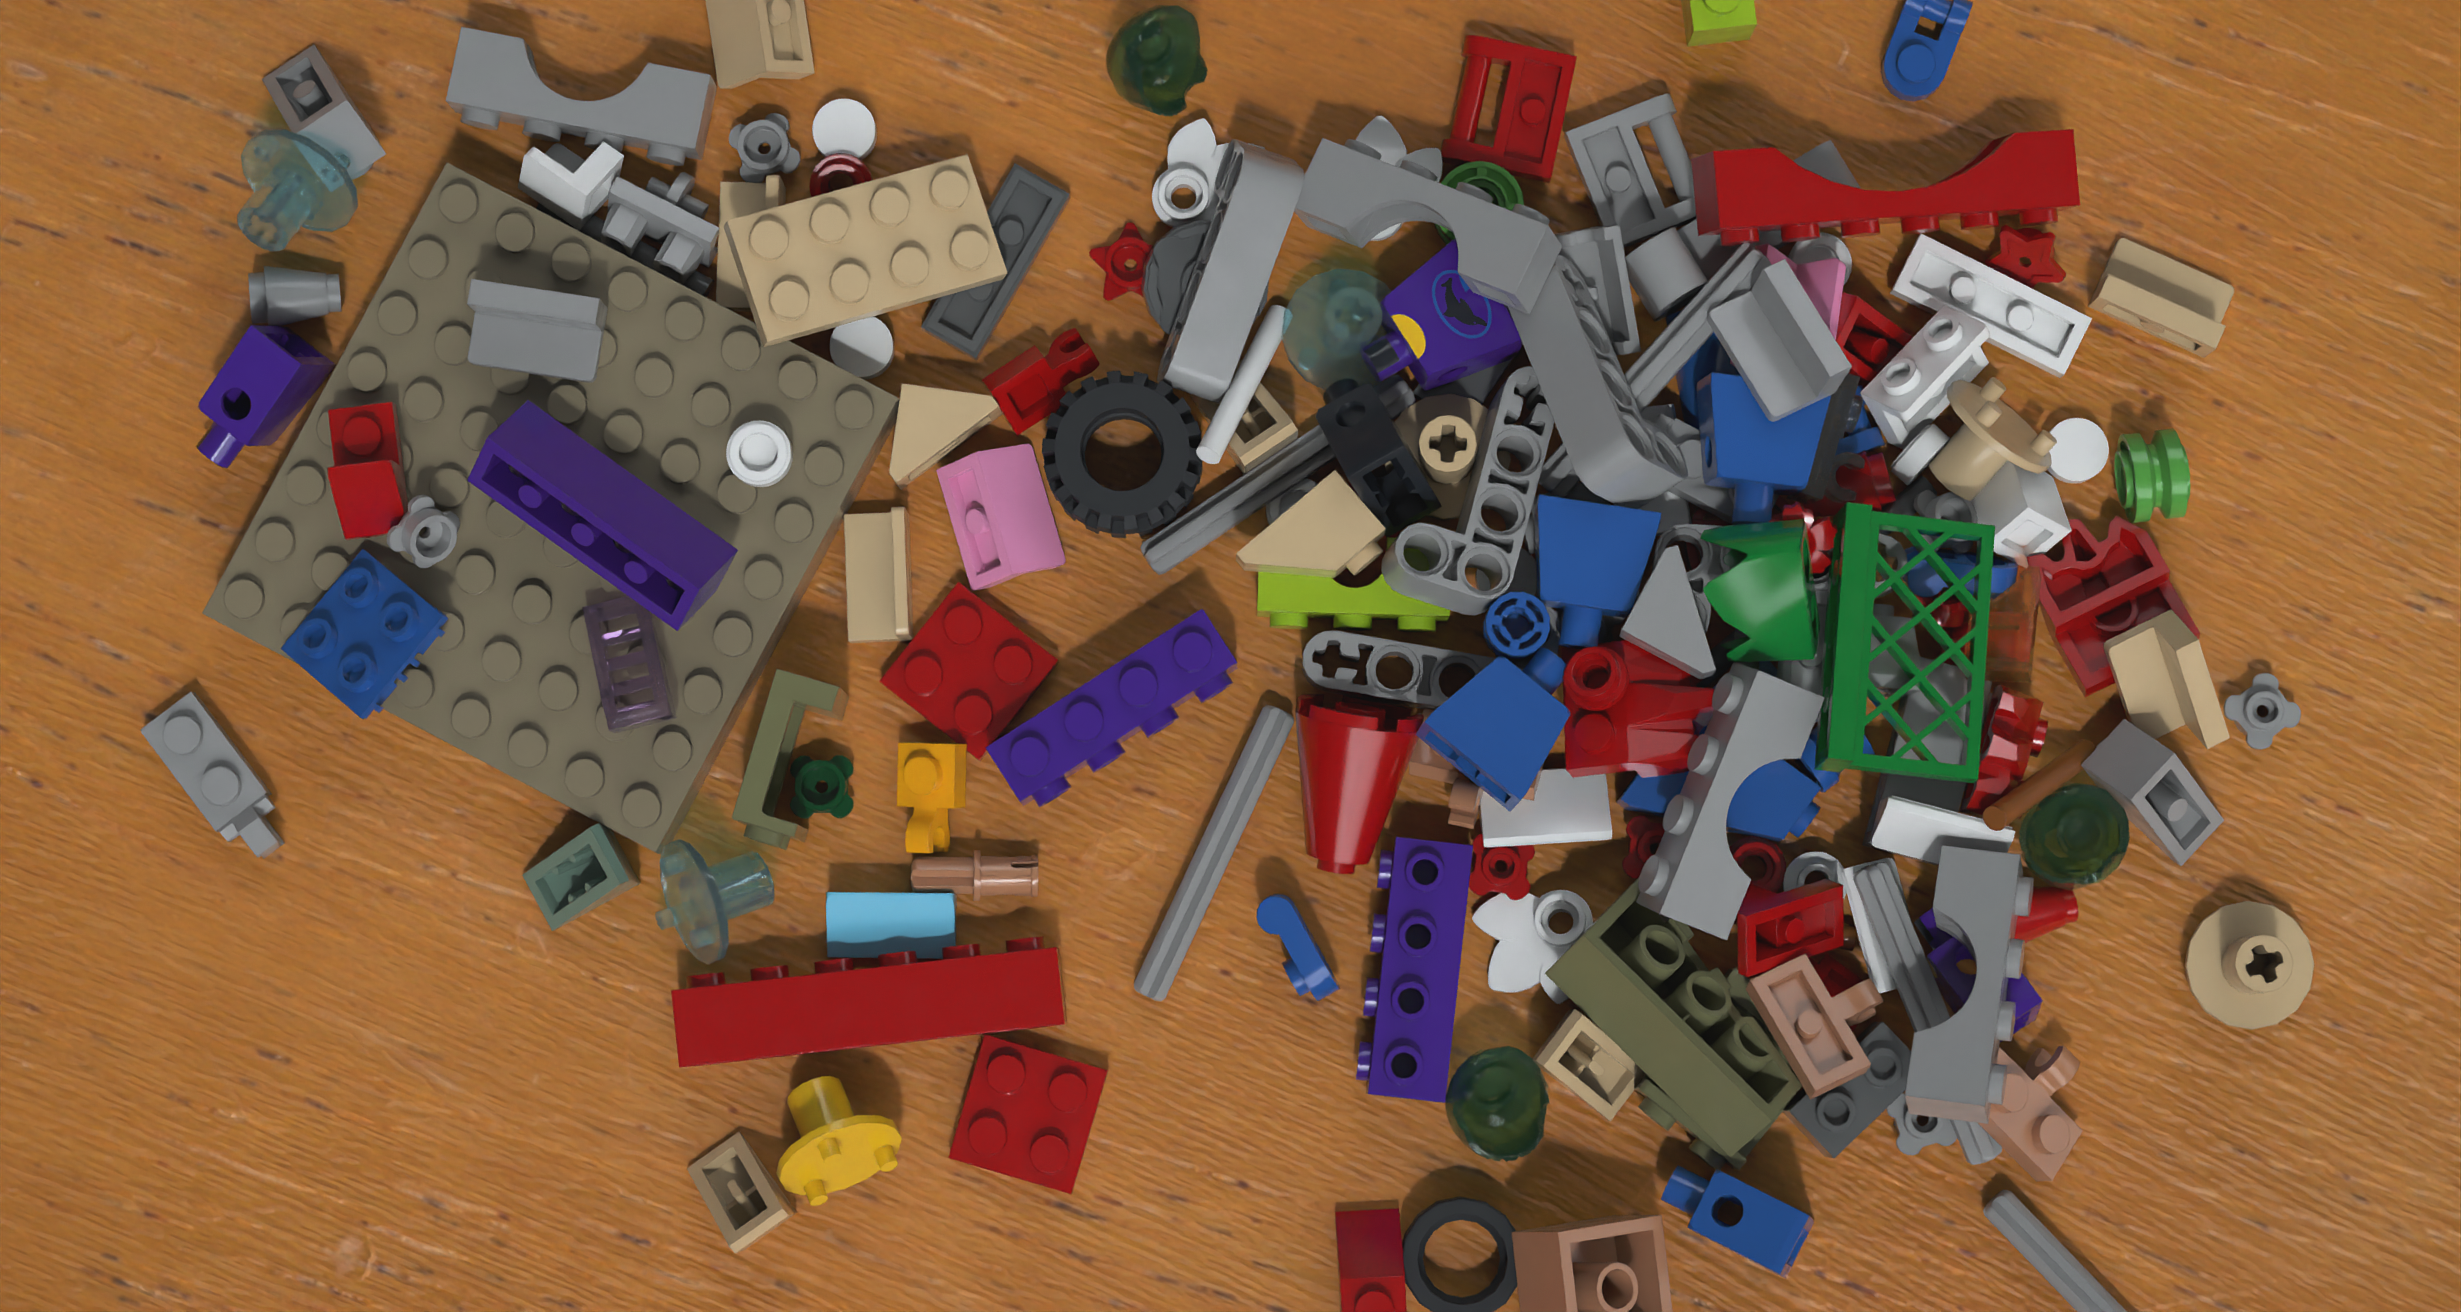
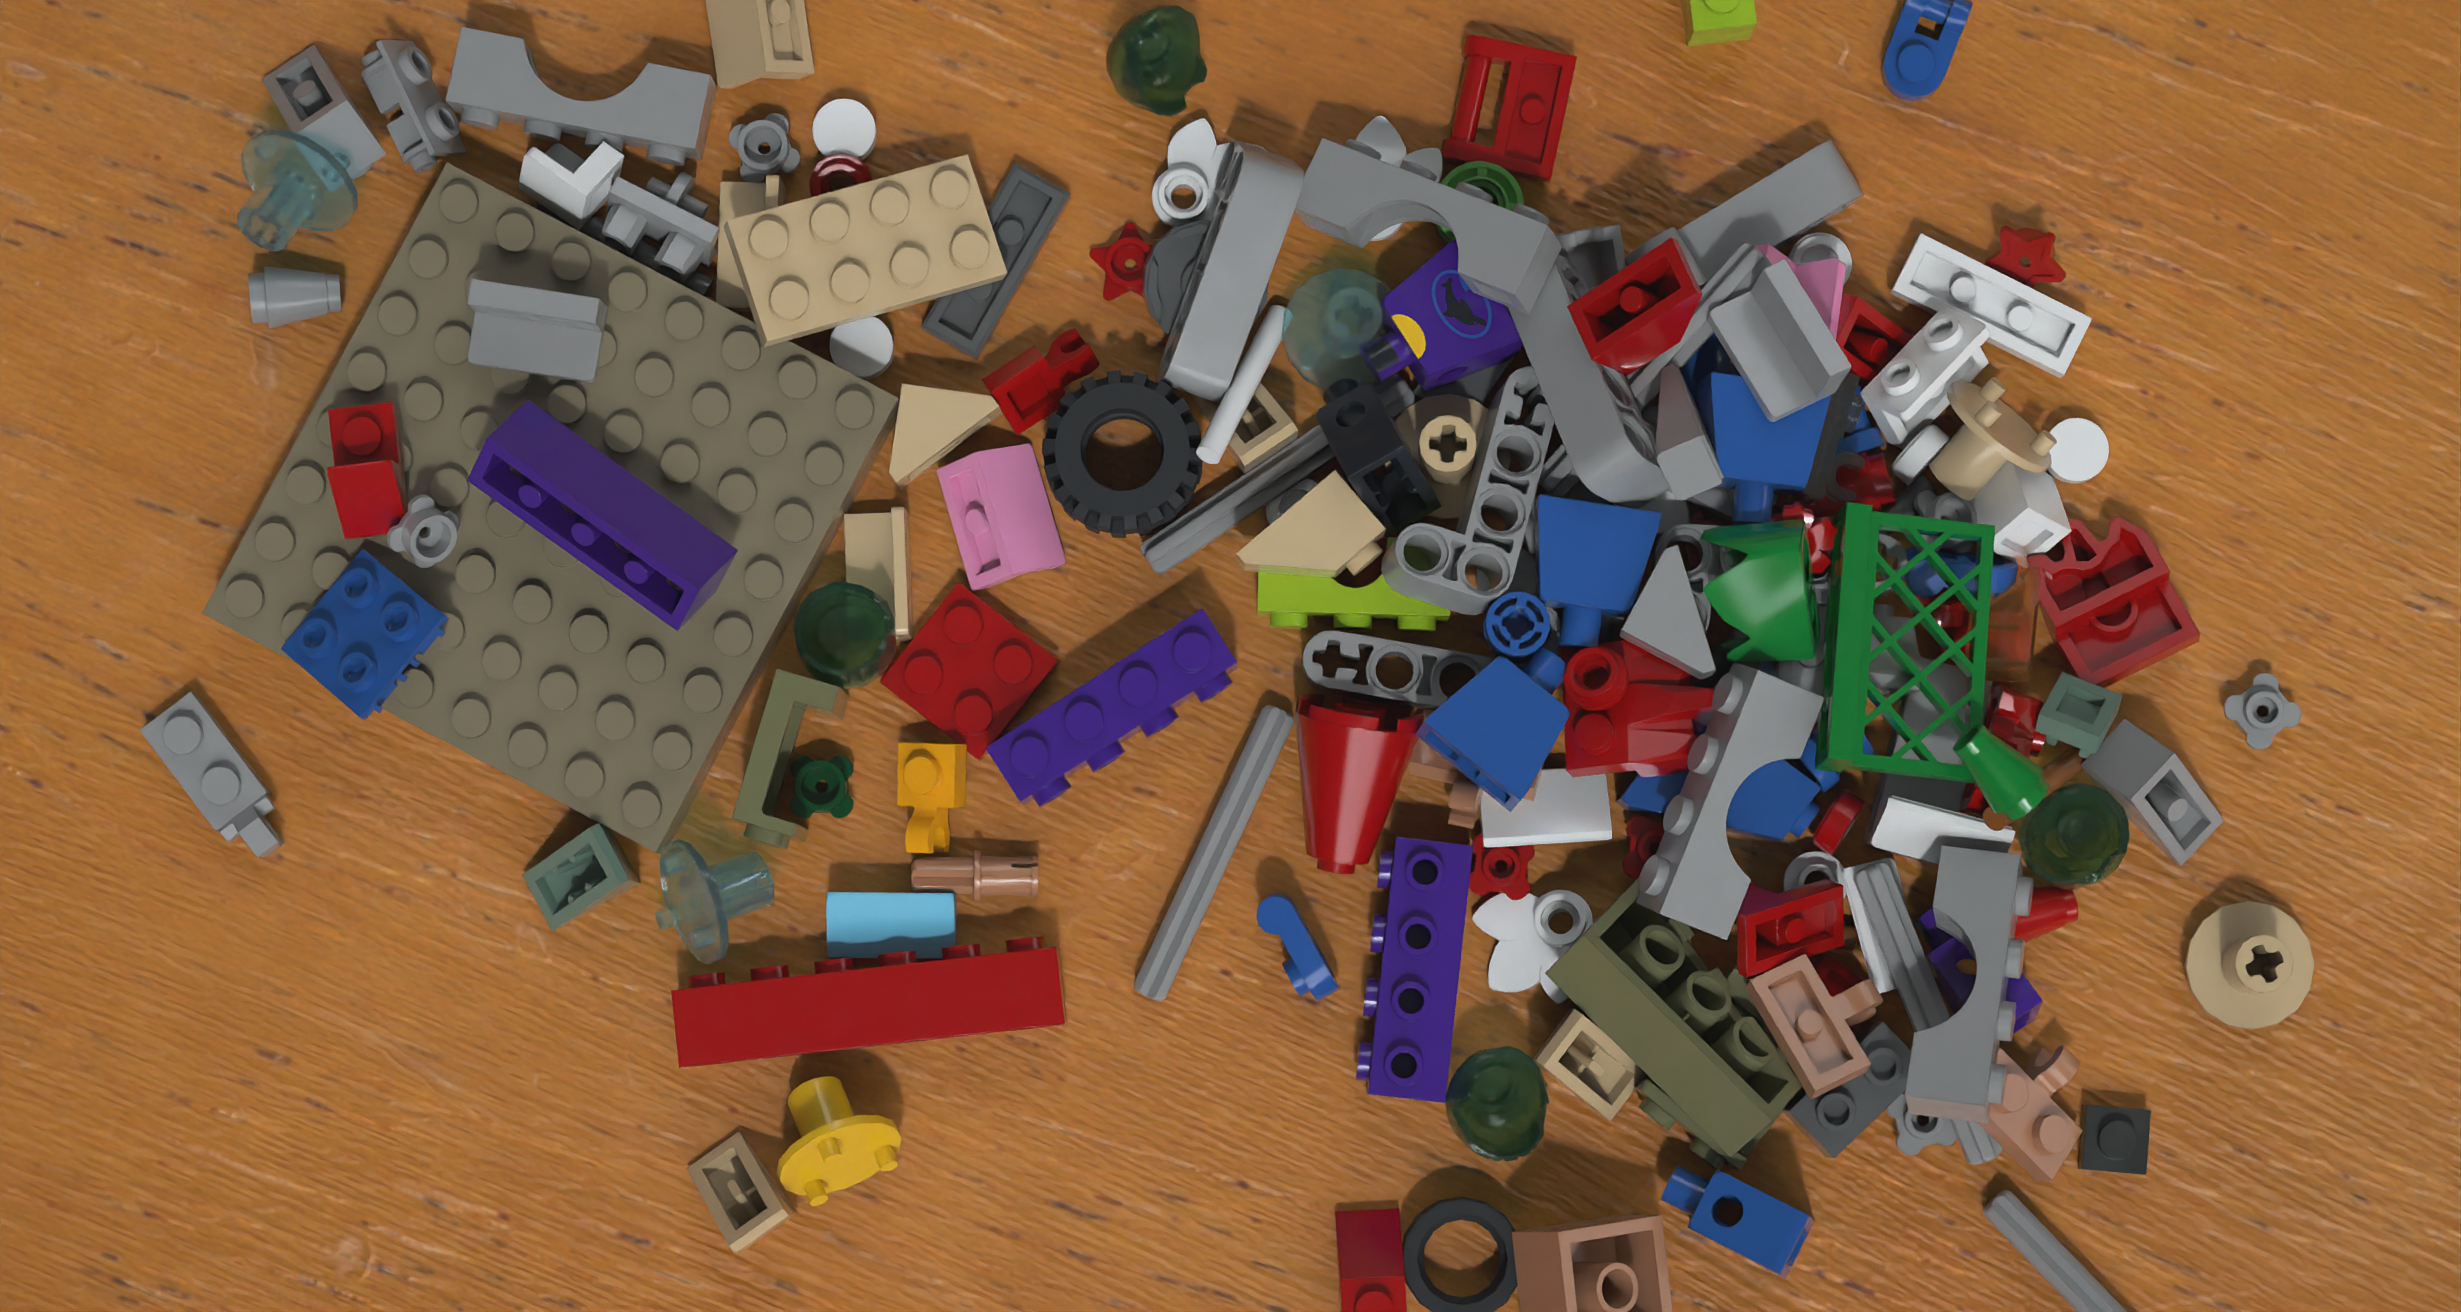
(274, 373): dark purple torso -> none
(402, 77): none -> light grey hinge
(639, 714): clear purple slope -> none
(759, 453): white tile -> none
(845, 635): none -> clear green hair
(1028, 1114): red plate -> none
(1619, 176): light grey plate -> none
(1638, 310): none -> red slope
(1682, 440): none -> light grey slope
(1767, 191): red arch -> none
(1769, 854): red plate -> none
(1837, 822): none -> red tile
(2002, 774): none -> green cone
(2078, 714): none -> sand green tile
(2114, 1139): none -> pearl dark grey plate
(2152, 475): bright green wheel -> none
(2163, 297): tan panel -> none
(2166, 680): tan panel -> none

